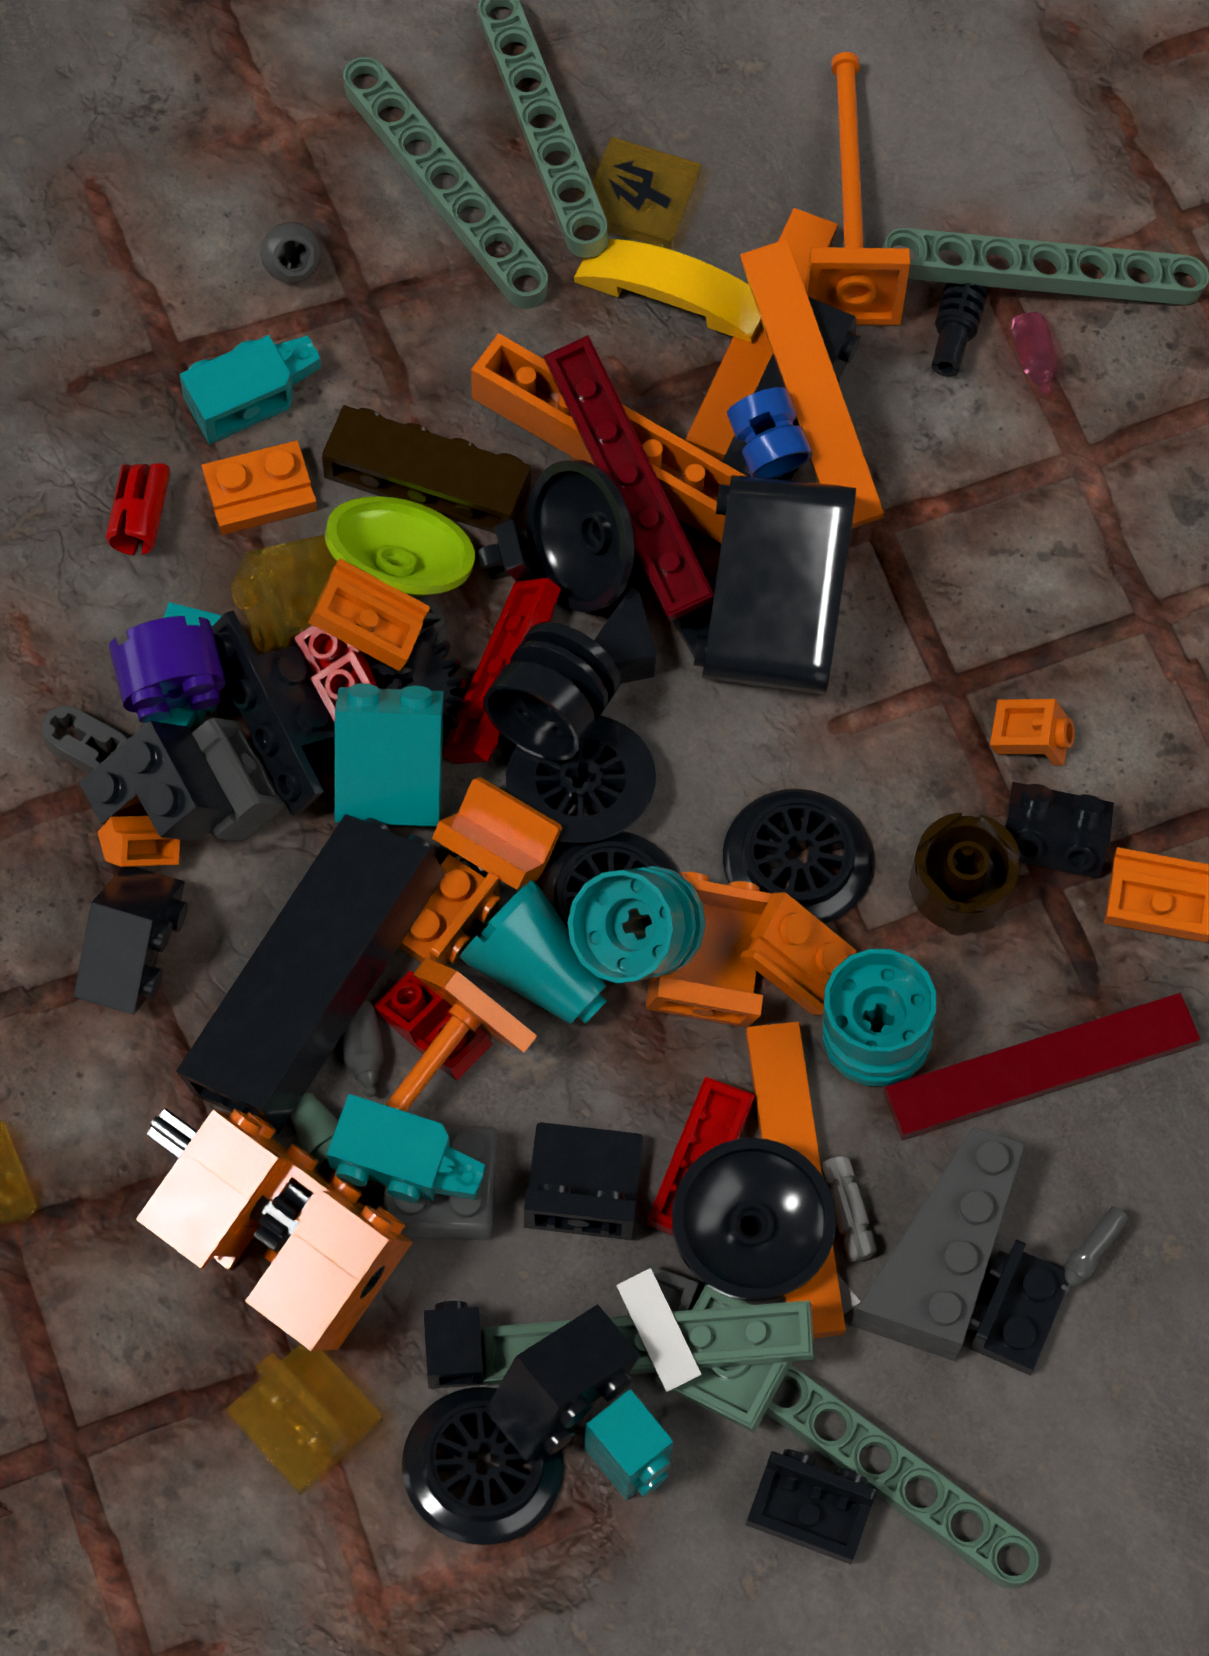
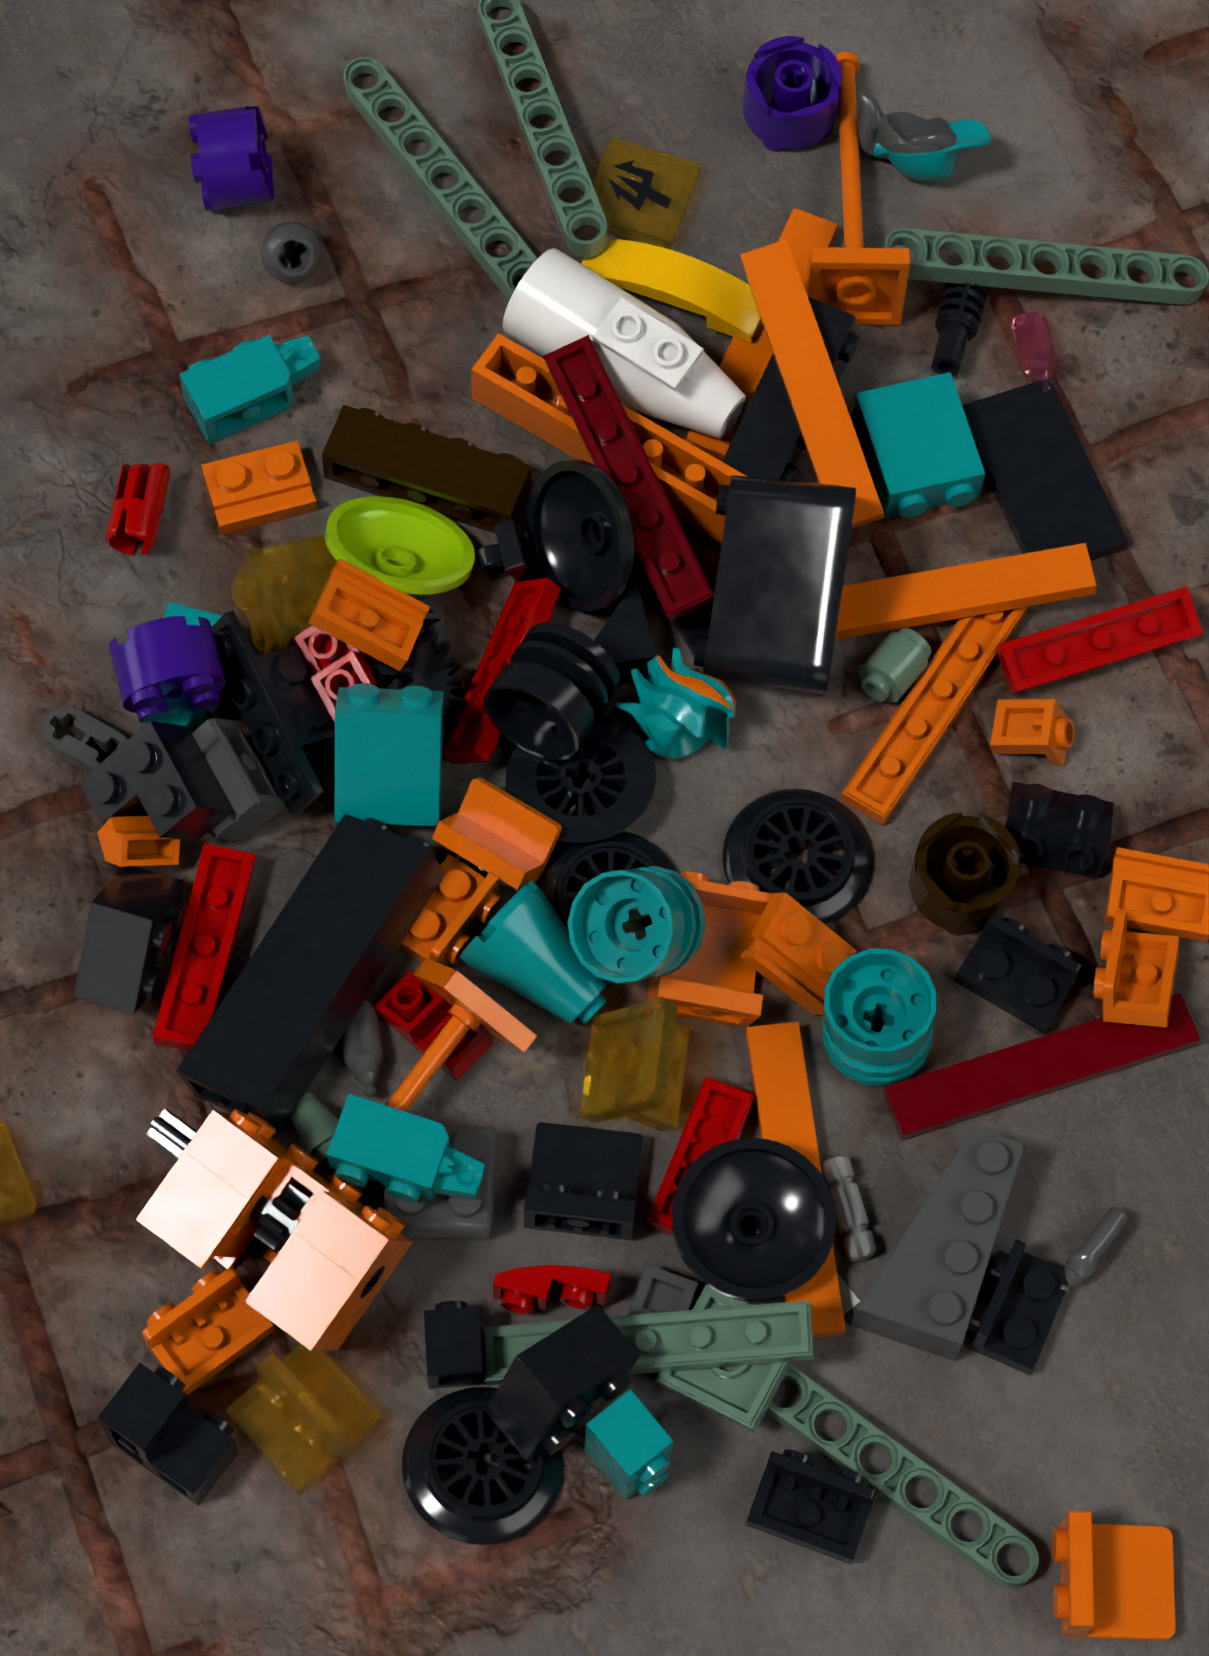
(162, 1433): none -> black brick
(204, 945): none -> red plate
(206, 1329): none -> orange bracket
(232, 158): none -> dark purple brick
(531, 1287): none -> red slope
(636, 1065): none -> clear yellow bracket
(644, 353): none -> white piece
(658, 1330): white sticker -> none
(680, 708): none -> teal hair
(767, 427): blue wheel -> none
(792, 93): none -> dark purple brick
(894, 665): none -> sand green brick
(917, 145): none -> hair
(918, 445): none -> teal brick
(928, 712): none -> orange tile
(965, 590): none -> orange tile
(1019, 972): none -> black bracket
(1042, 472): none -> black tile
(1099, 640): none -> red plate
(1113, 1580): none -> orange bracket
(1137, 975): none -> orange bracket

